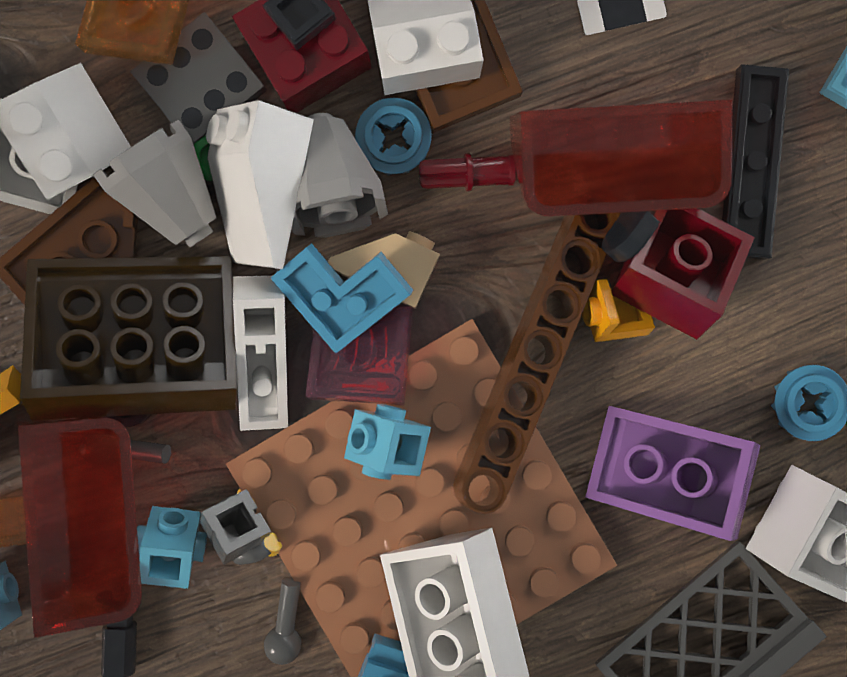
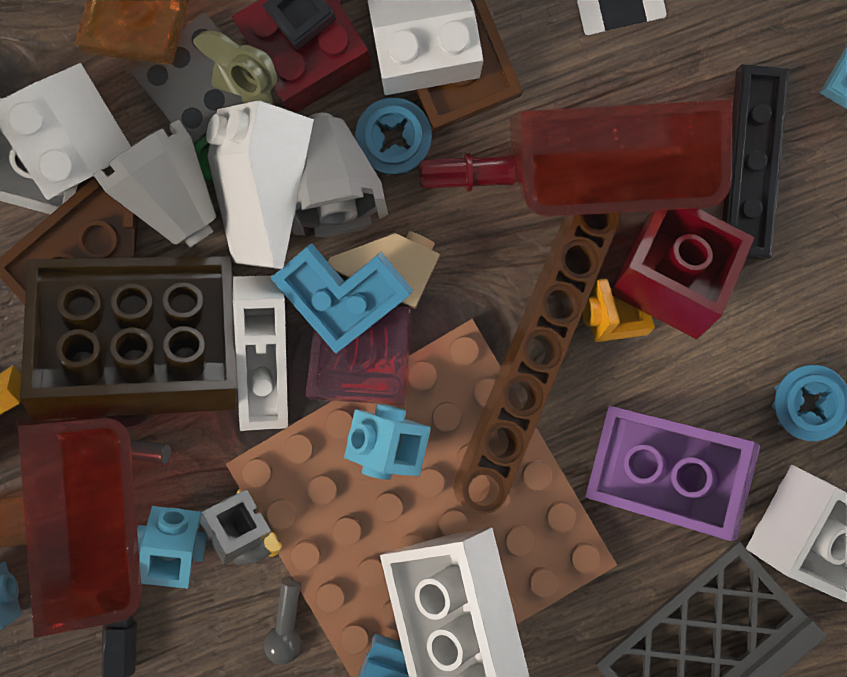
(238, 68): none -> olive plate
(629, 235): black tile -> none

